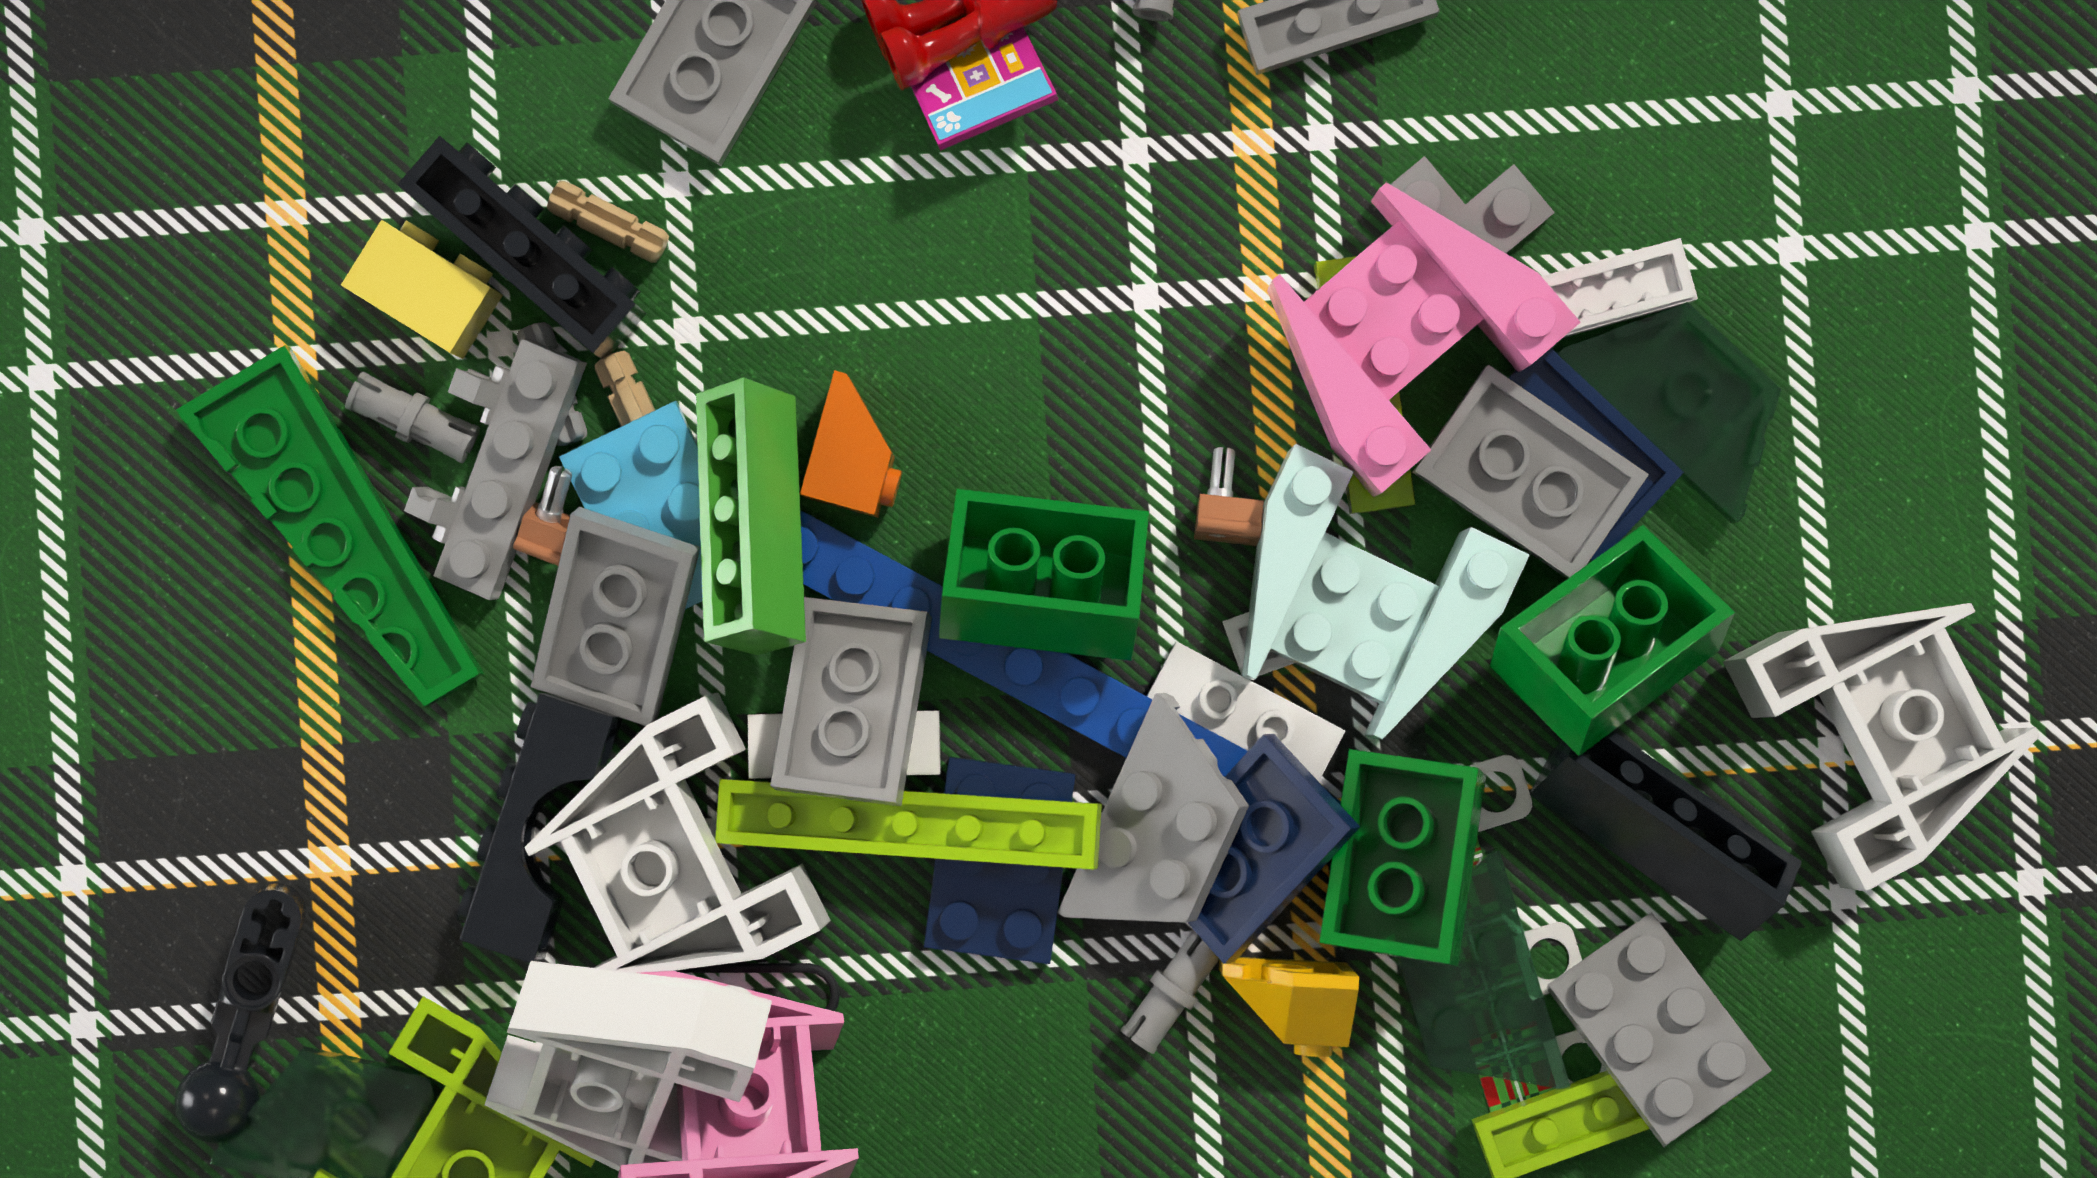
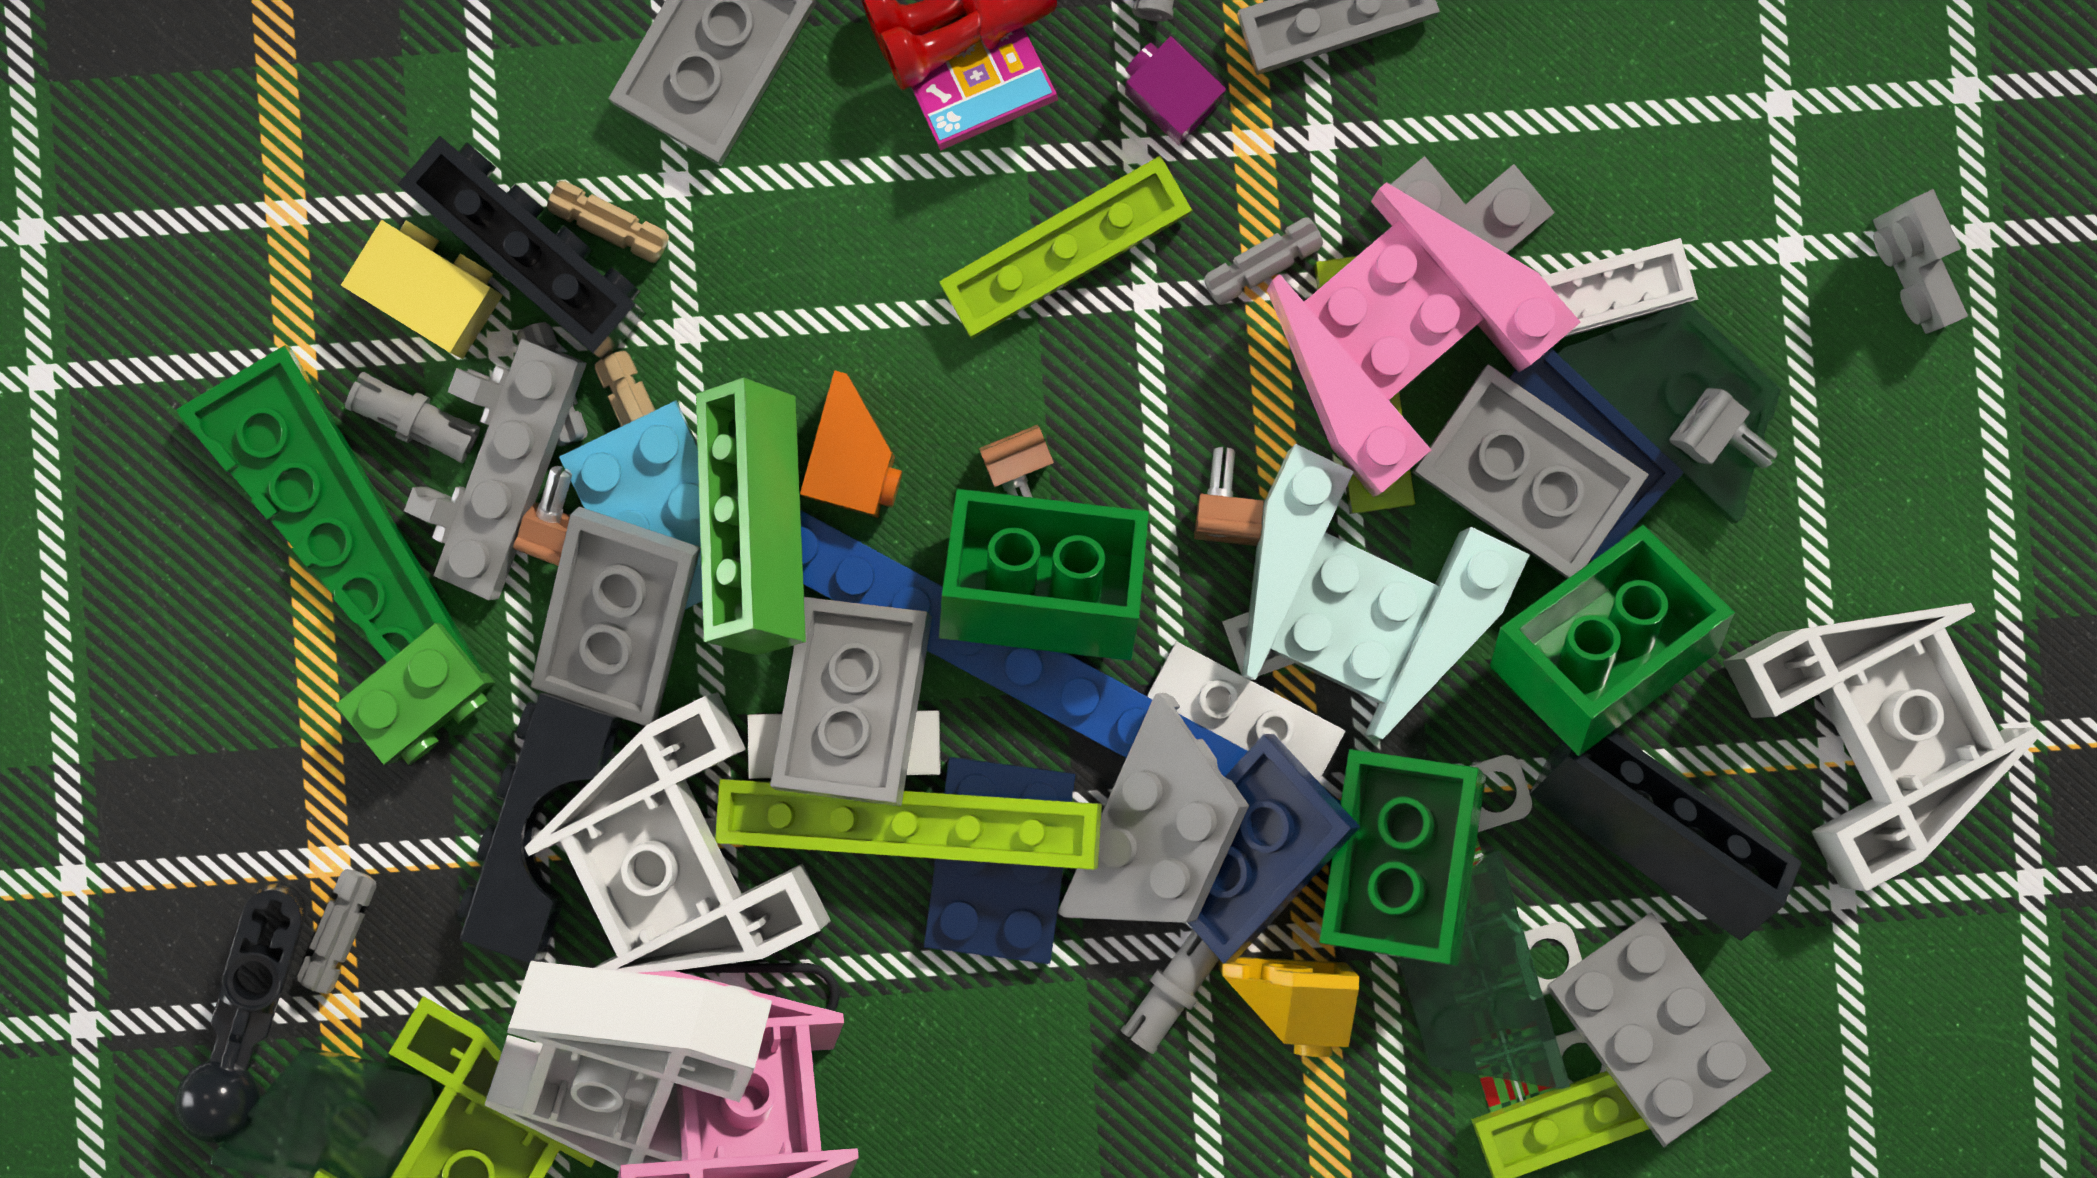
(336, 931): none -> light grey axle
(415, 697): none -> bright green bracket
(1014, 457): none -> nougat piece
(1065, 247): none -> lime plate
(1172, 88): none -> magenta brick
(1263, 261): none -> light grey axle
(1713, 424): none -> light grey piece
(1914, 241): none -> light grey plate

